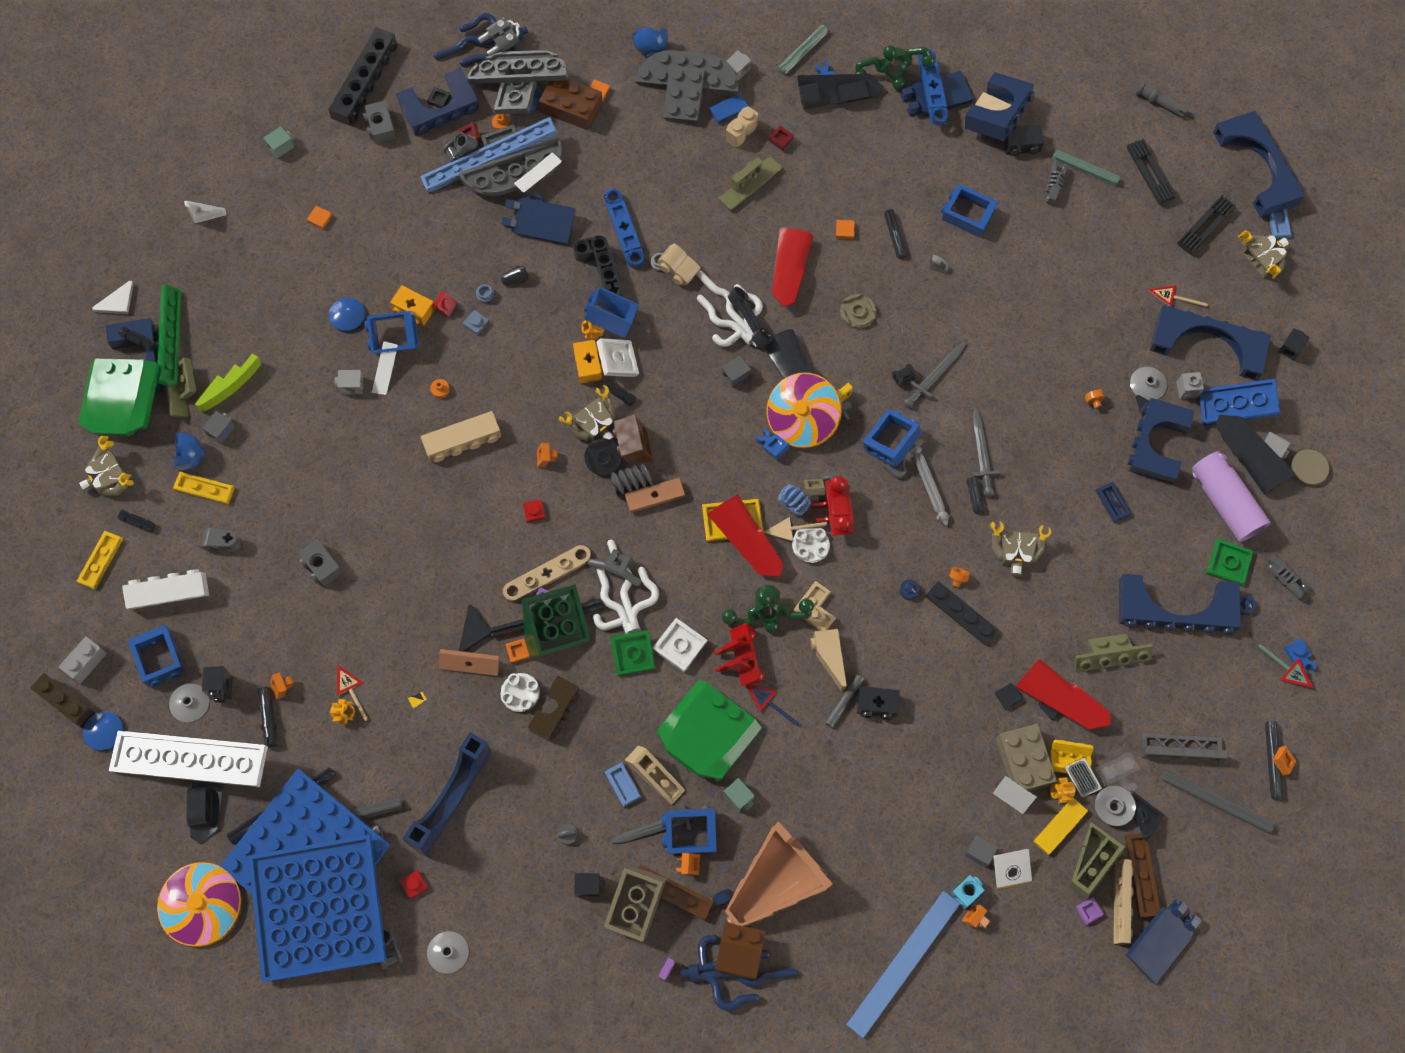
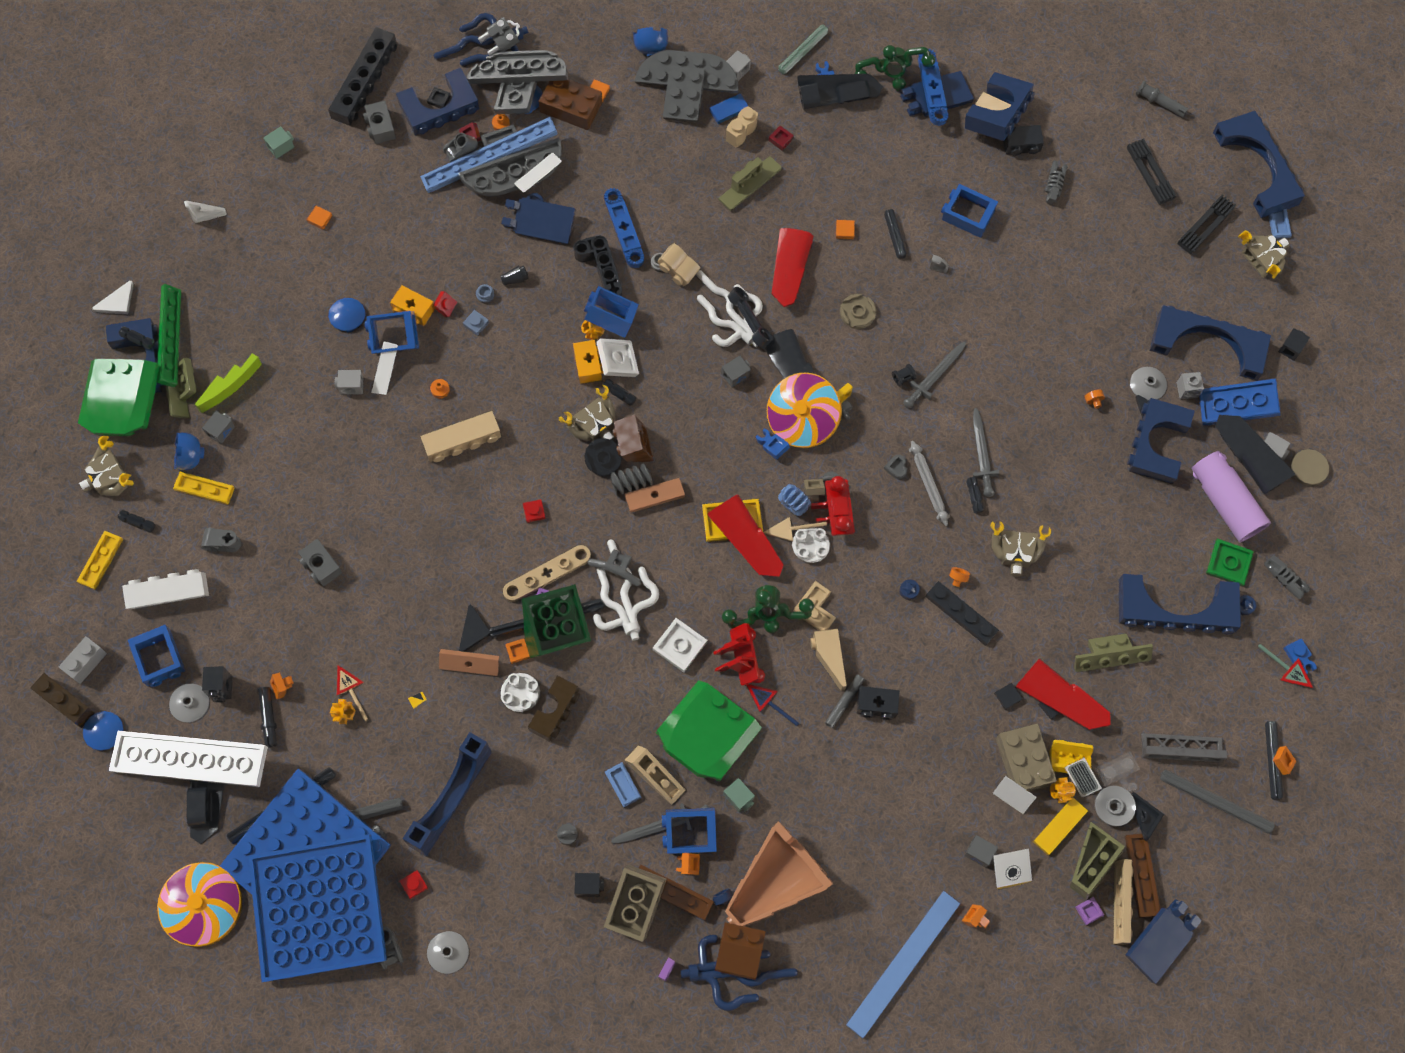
(545, 455): orange tile -> none
(632, 652): green tile -> none
(890, 456): blue window -> none
(959, 894): medium azure brick -> none
(1086, 167): sand green axle -> none
(1106, 504): dark blue tile -> none
(1166, 295): piece -> none

